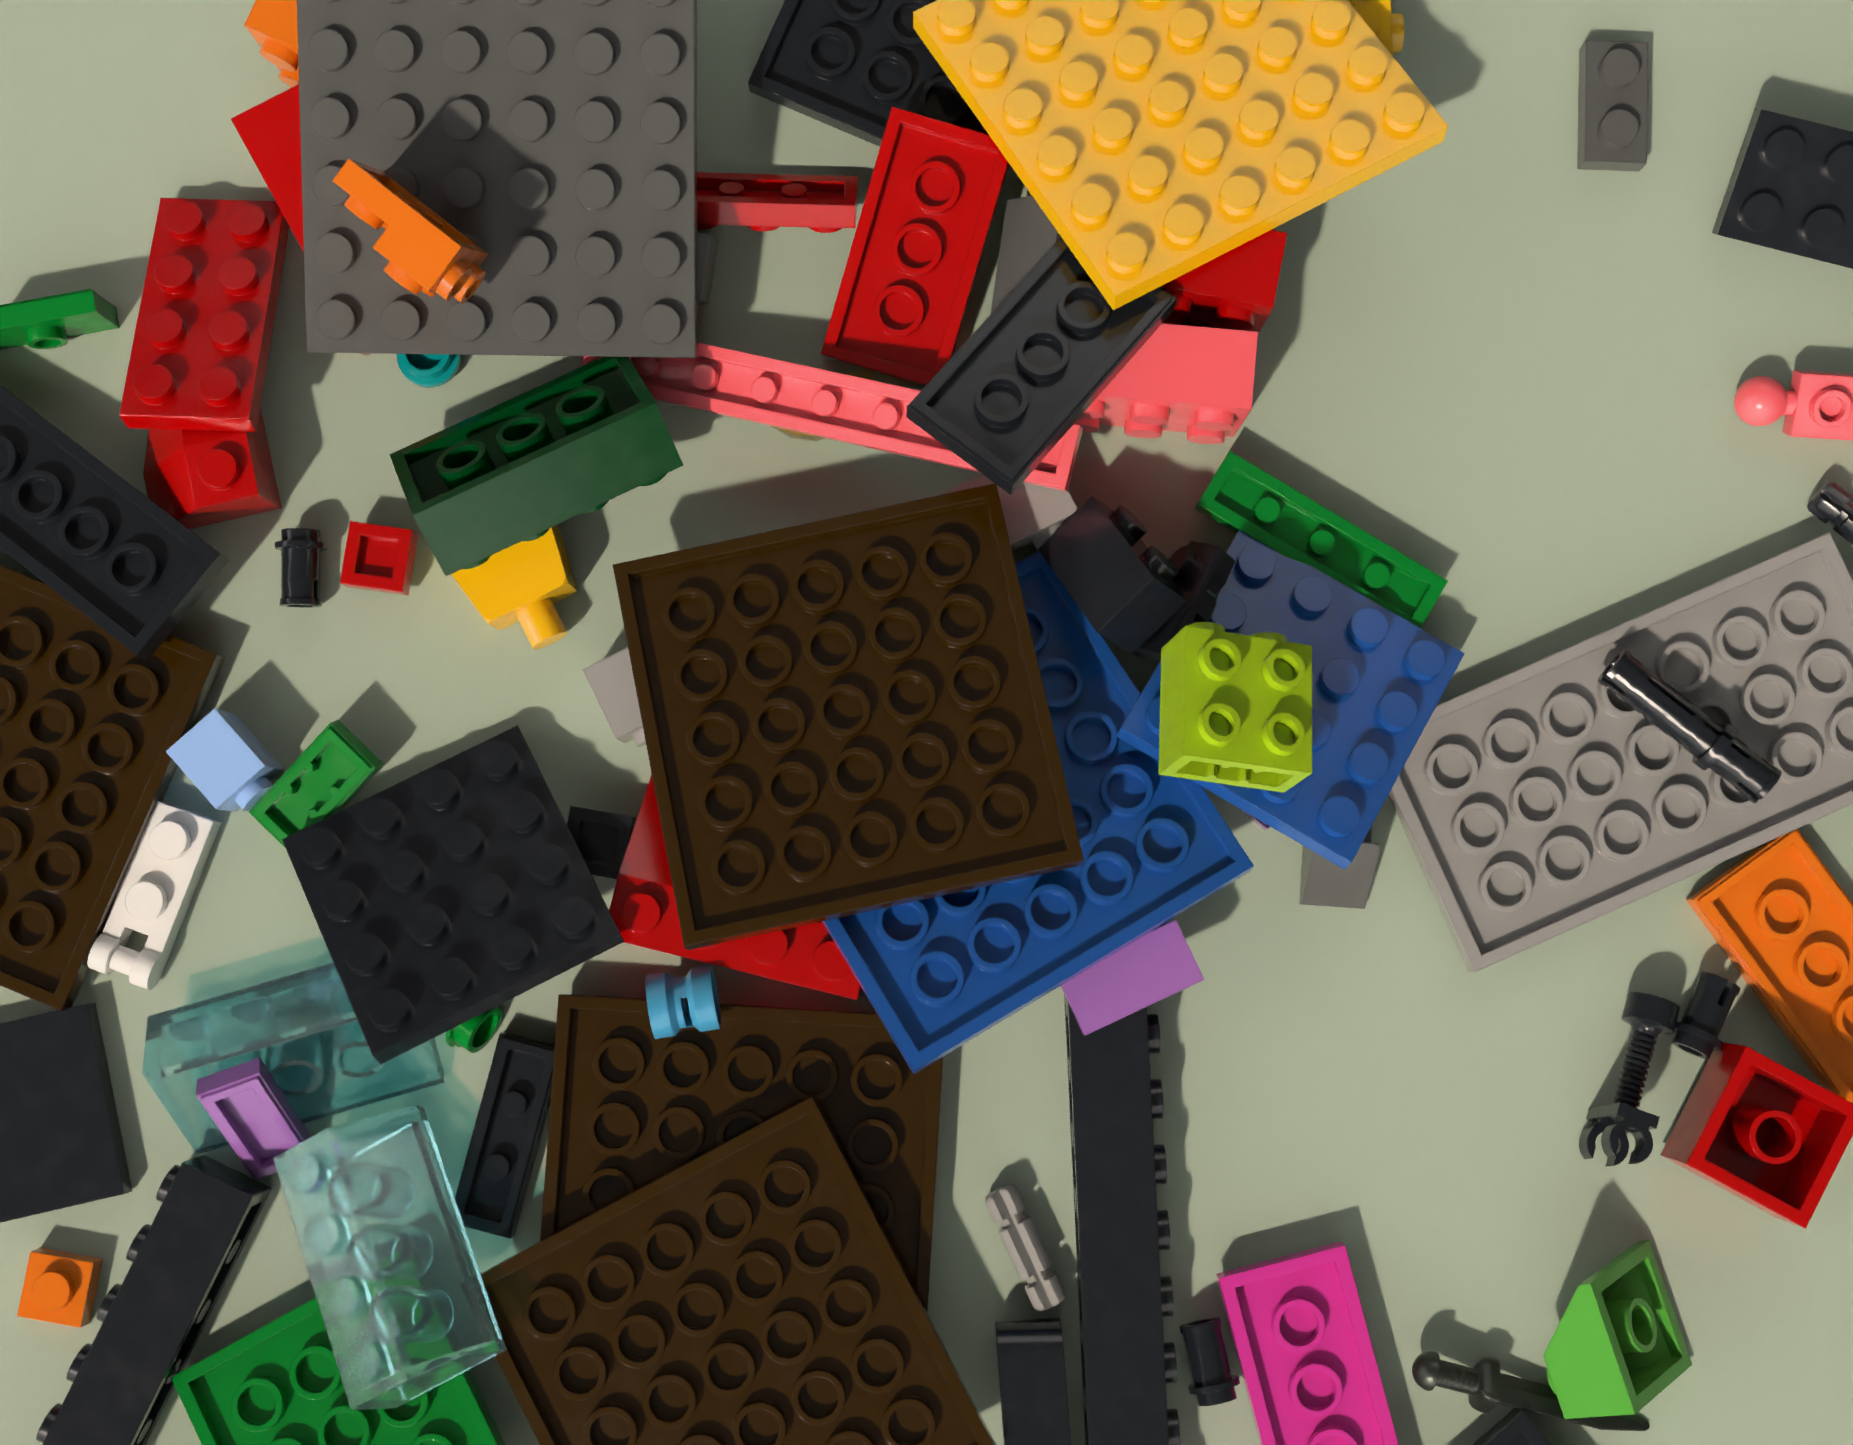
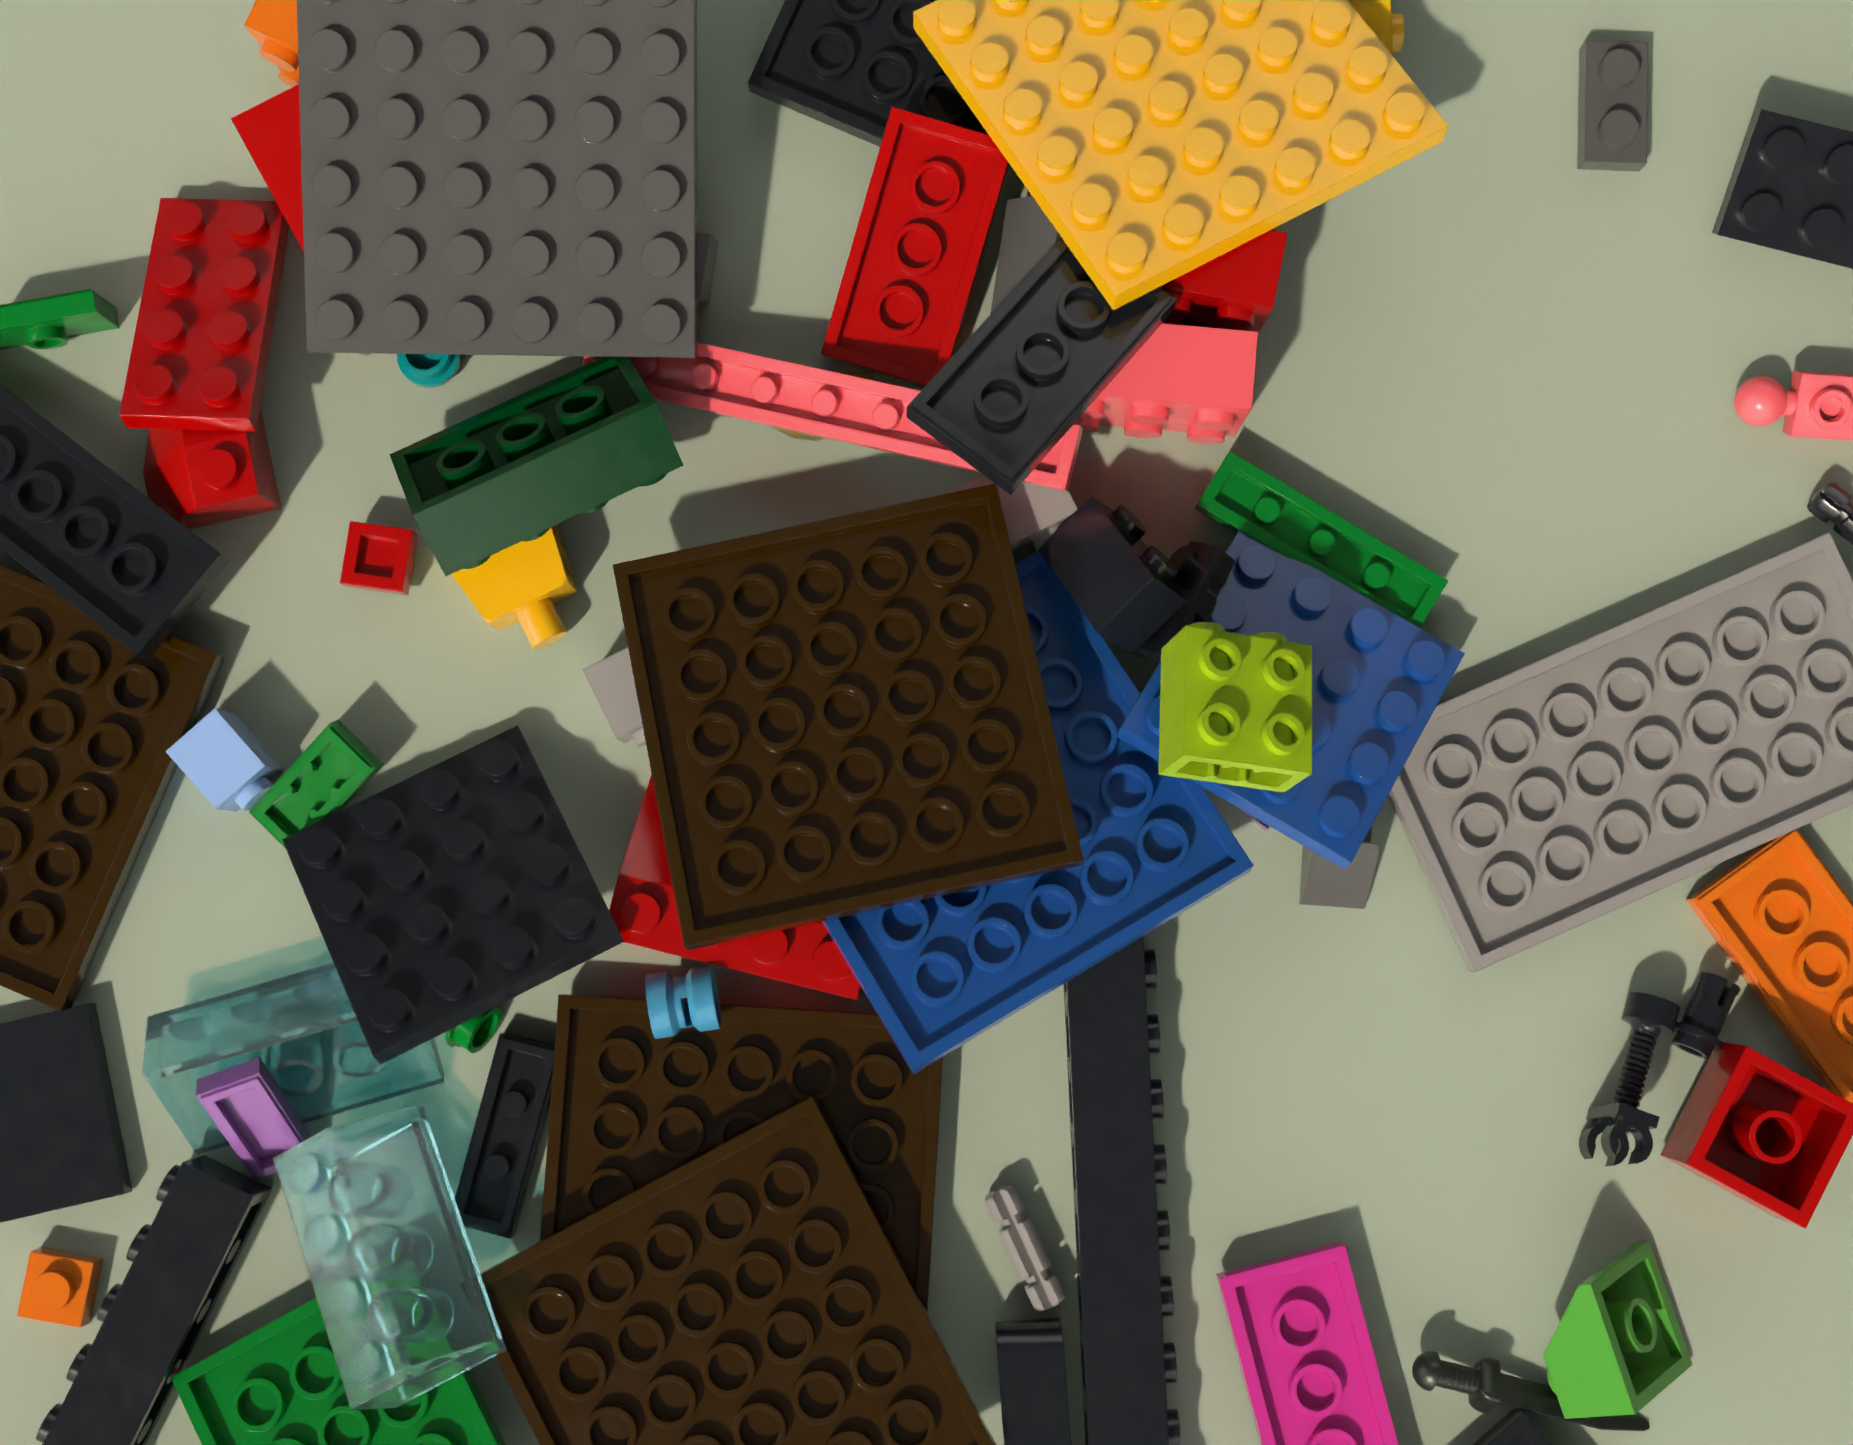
(155, 894): white plate -> none
(300, 567): black pin -> none
(420, 244): orange plate -> none
(601, 838): black plate -> none
(776, 201): red plate -> none
(1133, 978): medium lavender tile -> none
(1208, 1362): black pin -> none
(1708, 741): black pin -> none

